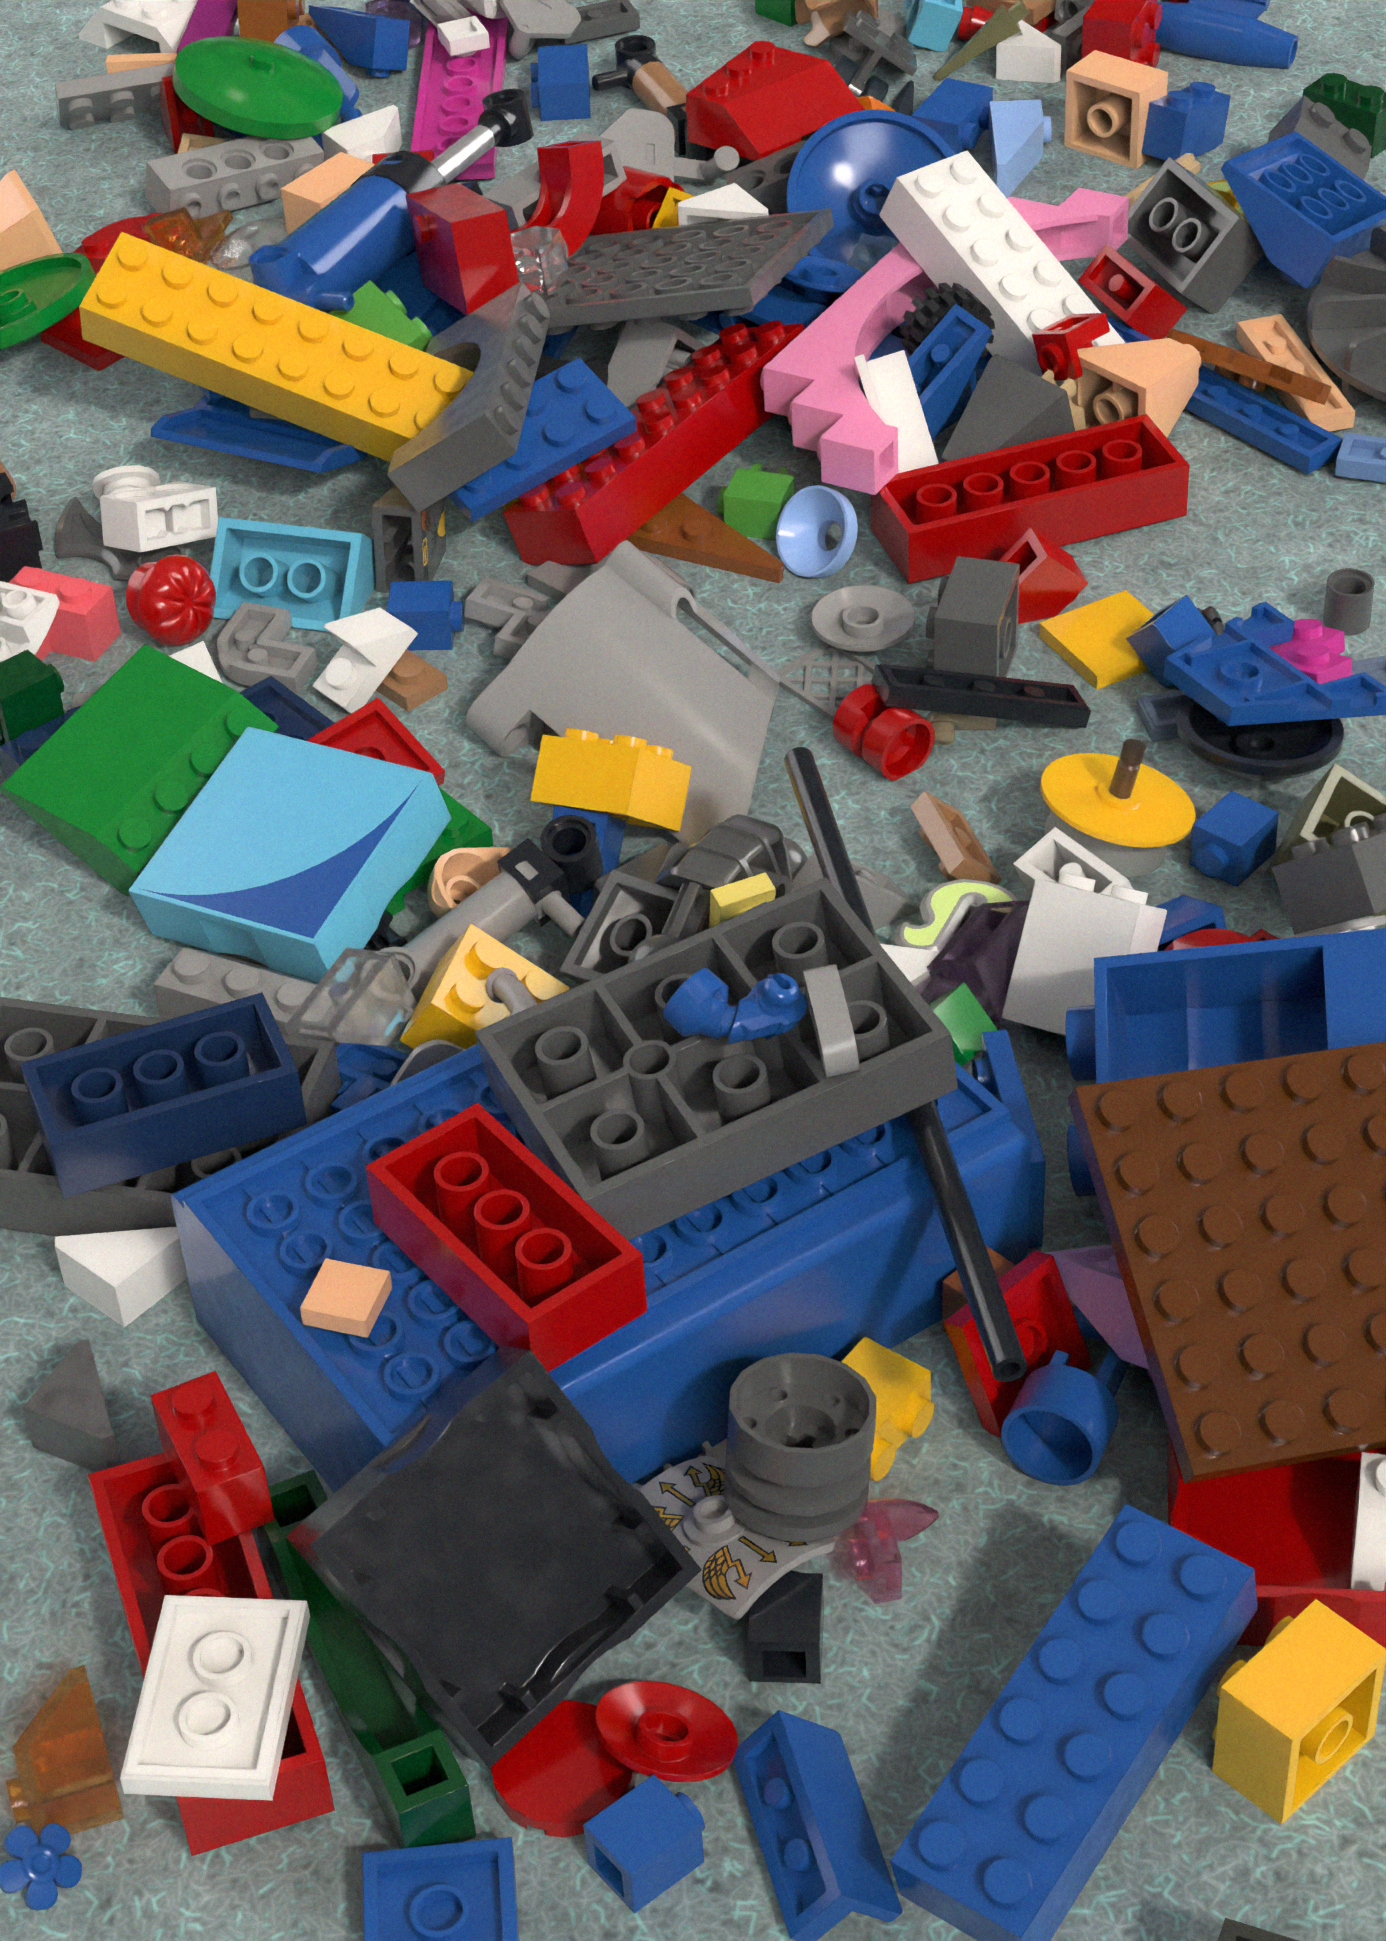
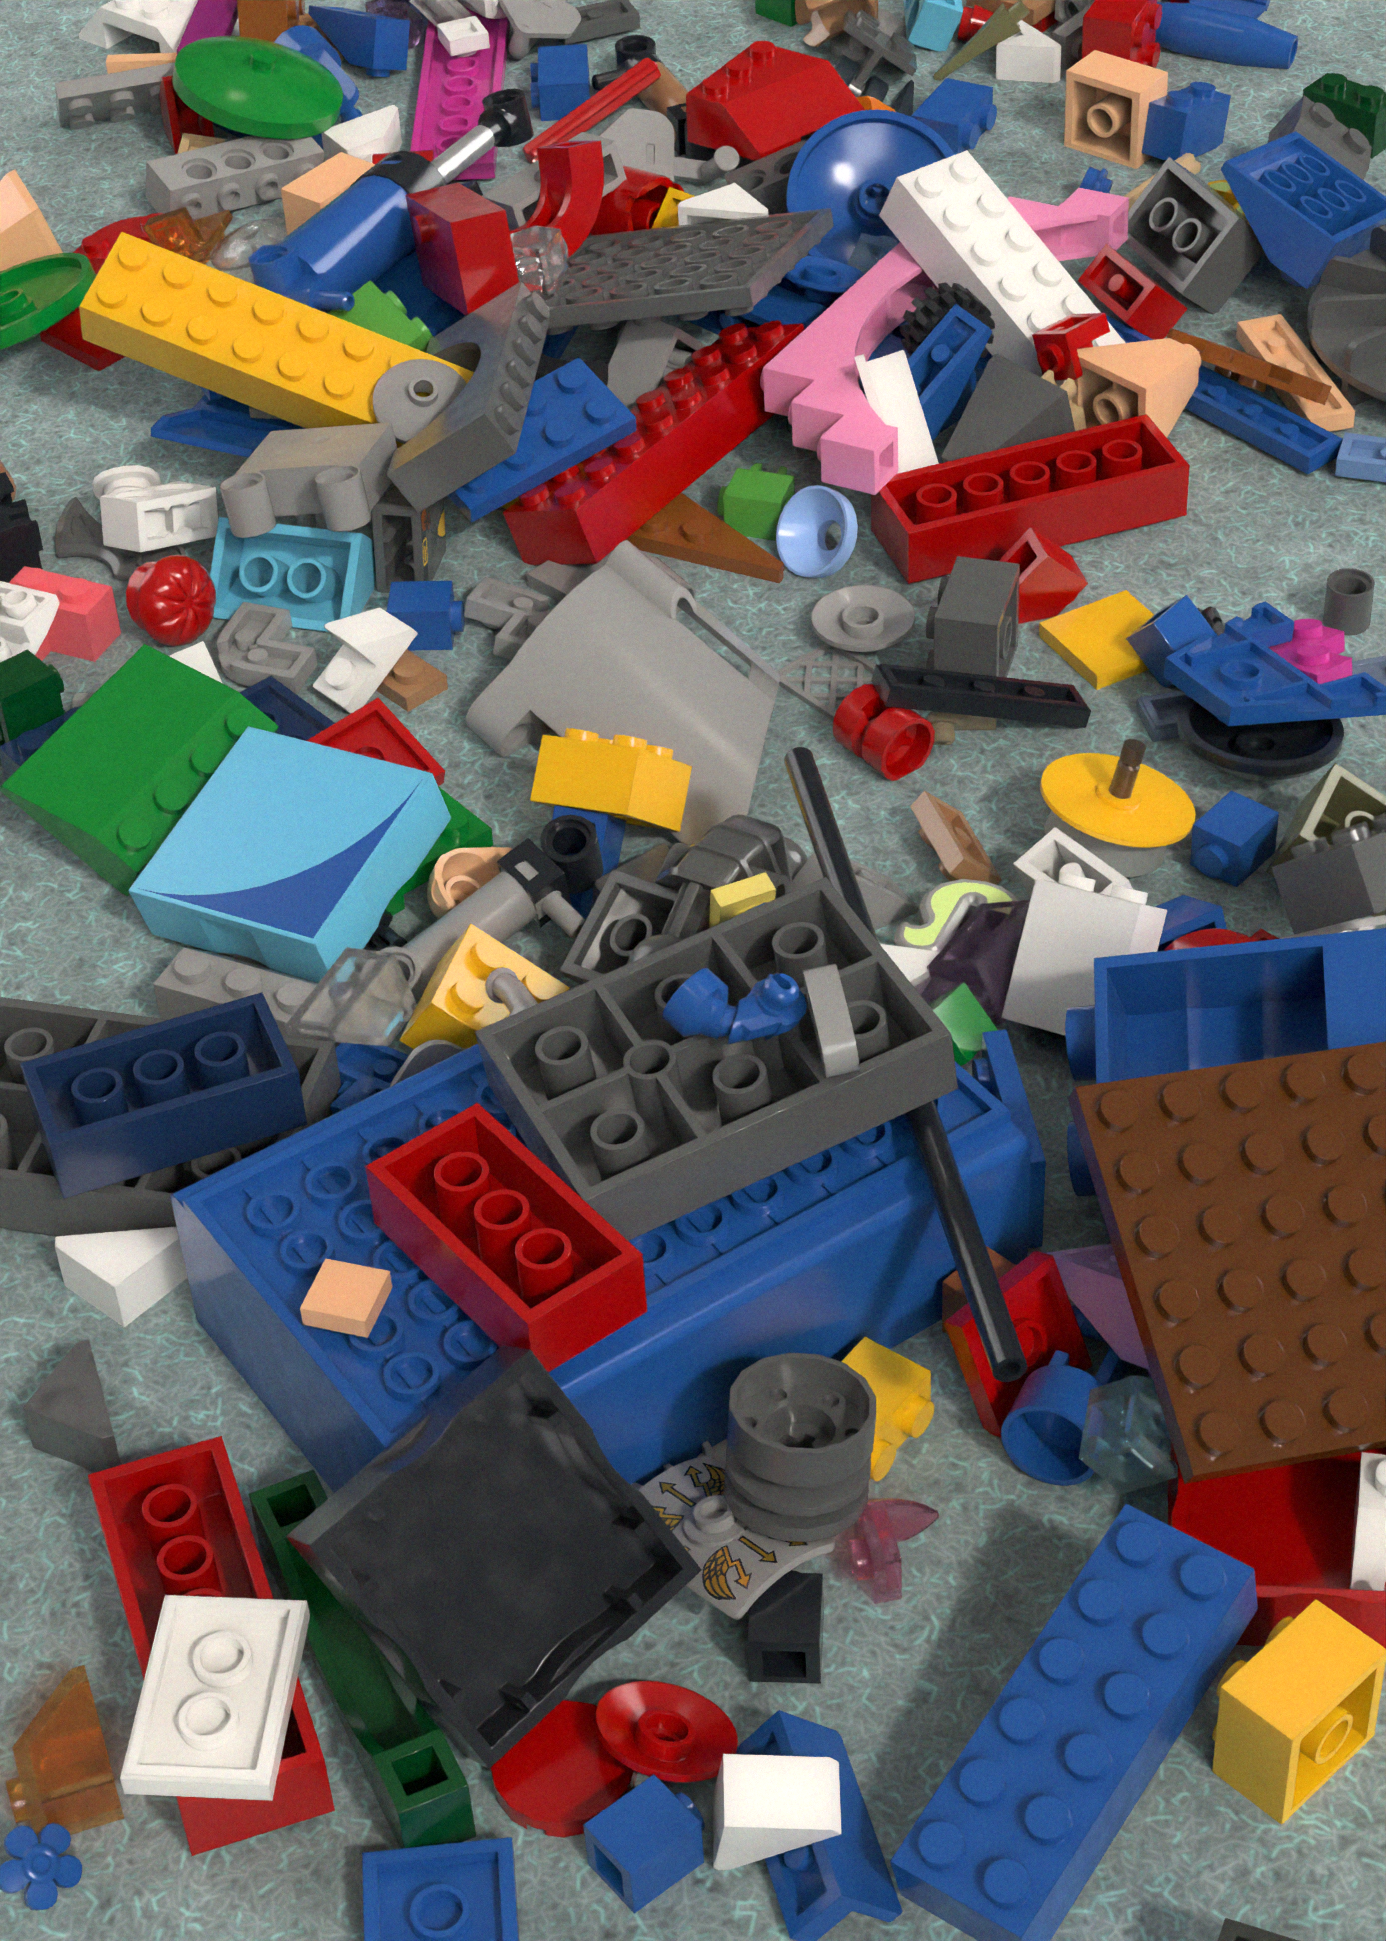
(212, 1458): red brick -> none
(314, 473): none -> light grey piece
(396, 398): none -> light grey dish
(596, 107): none -> red axle
(772, 1806): none -> white slope
(1016, 140): light blue slope -> none
(1097, 180): none -> blue plate
(1127, 1435): none -> clear light blue brick

